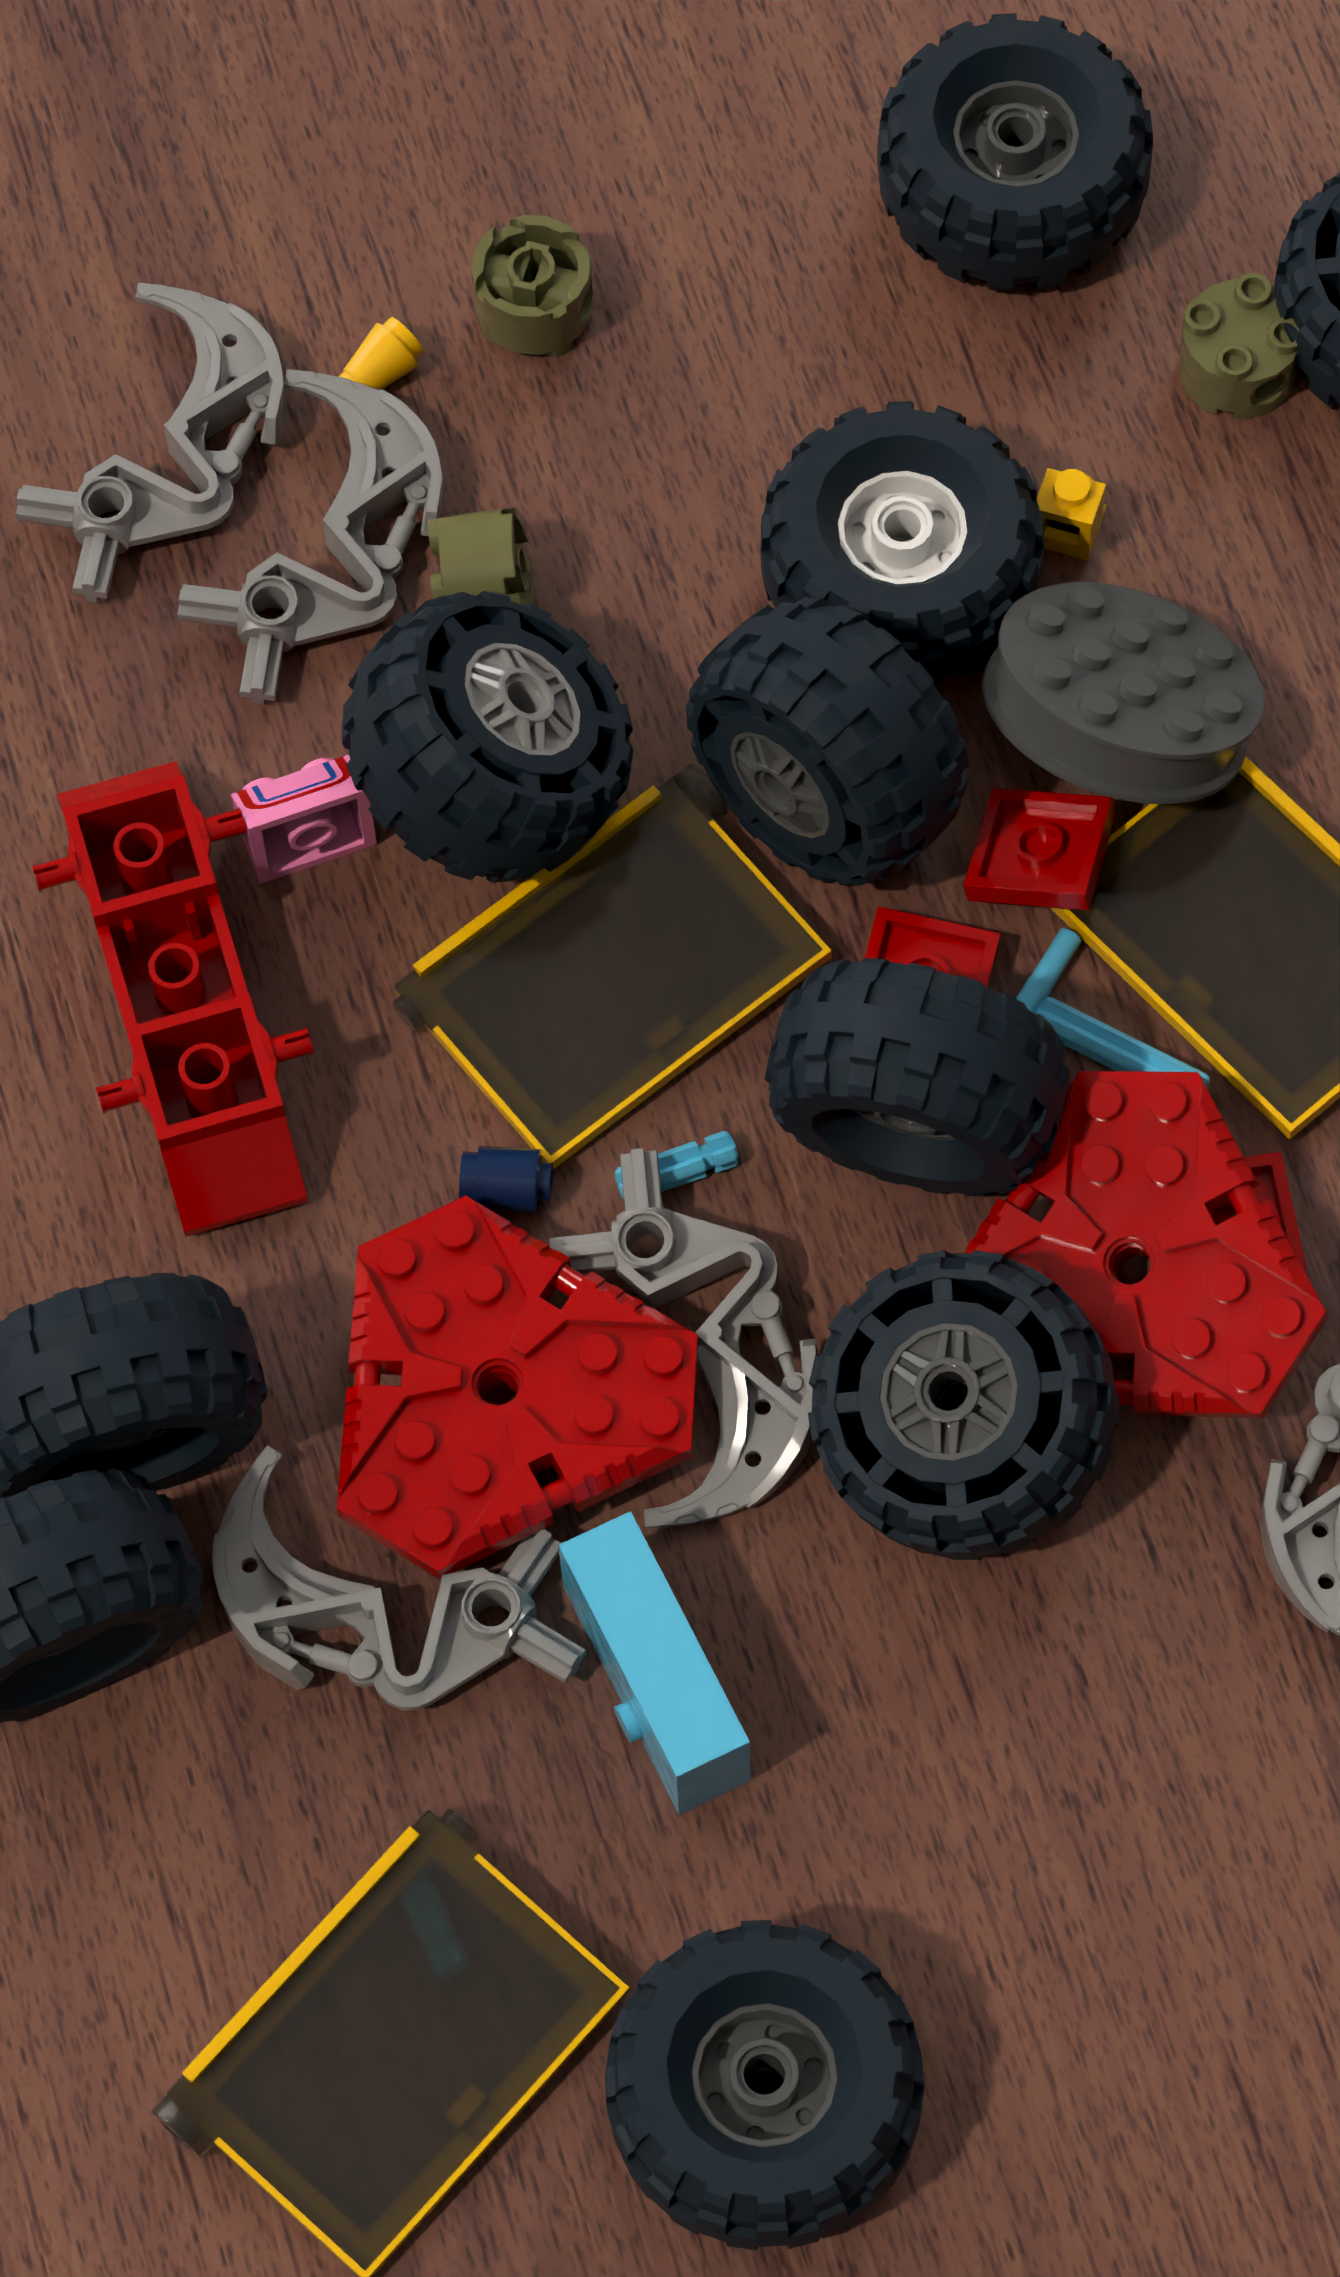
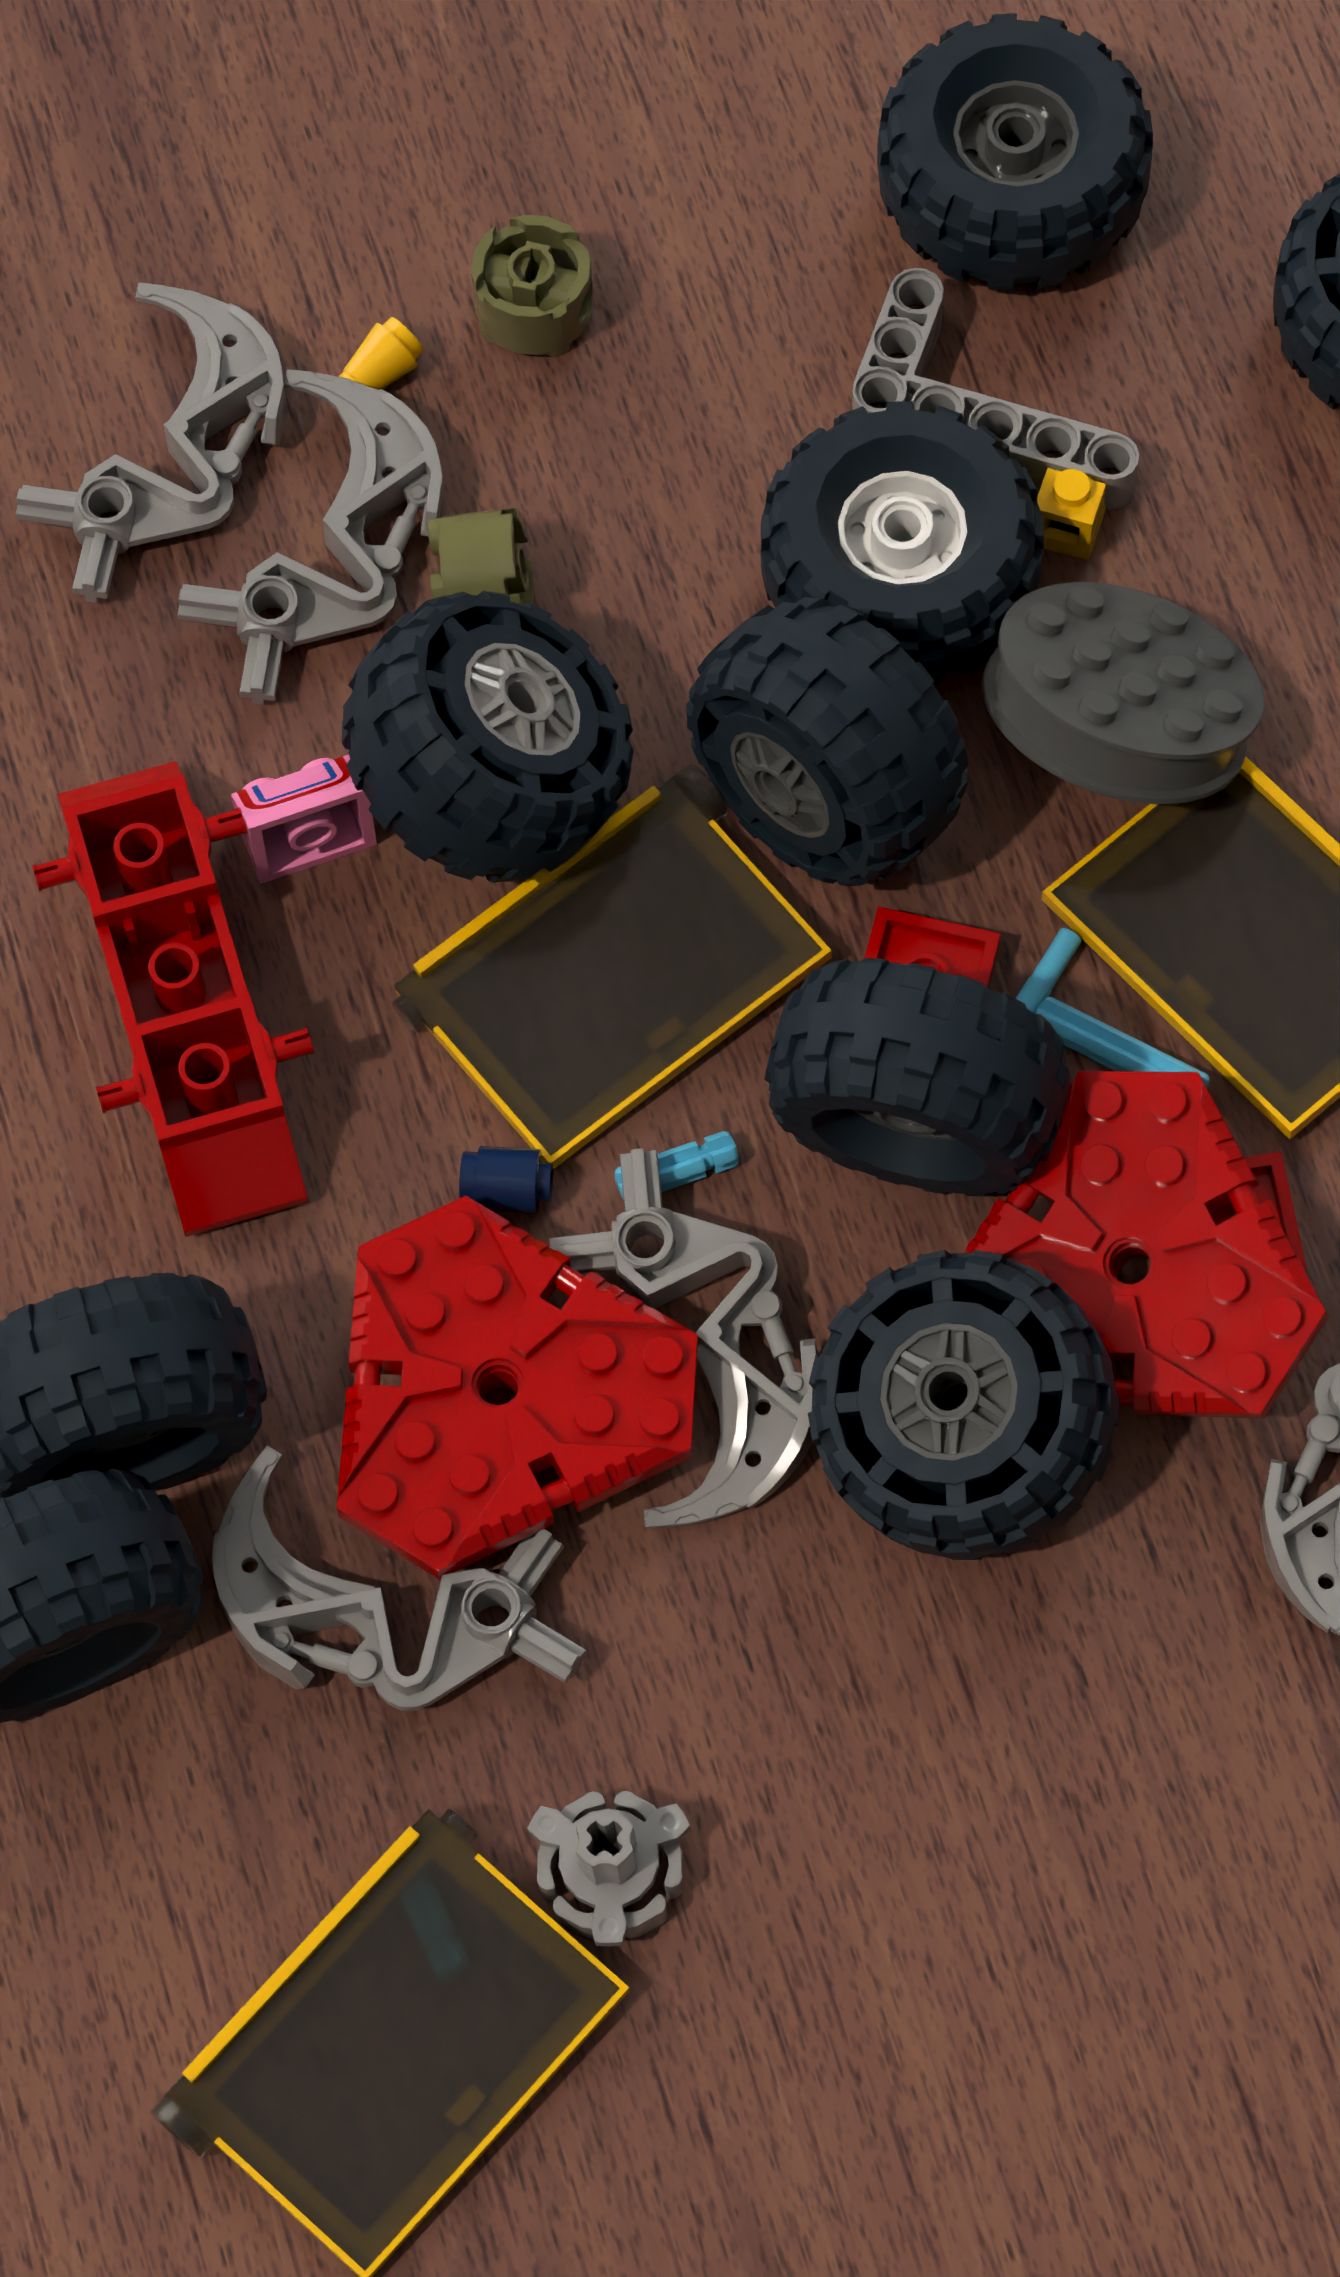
(605, 1880): none -> light grey piece
(654, 1664): medium azure brick -> none
(749, 2013): black wheel -> none
(1025, 429): none -> light grey beam
(1040, 849): red plate -> none
(1237, 349): olive brick -> none

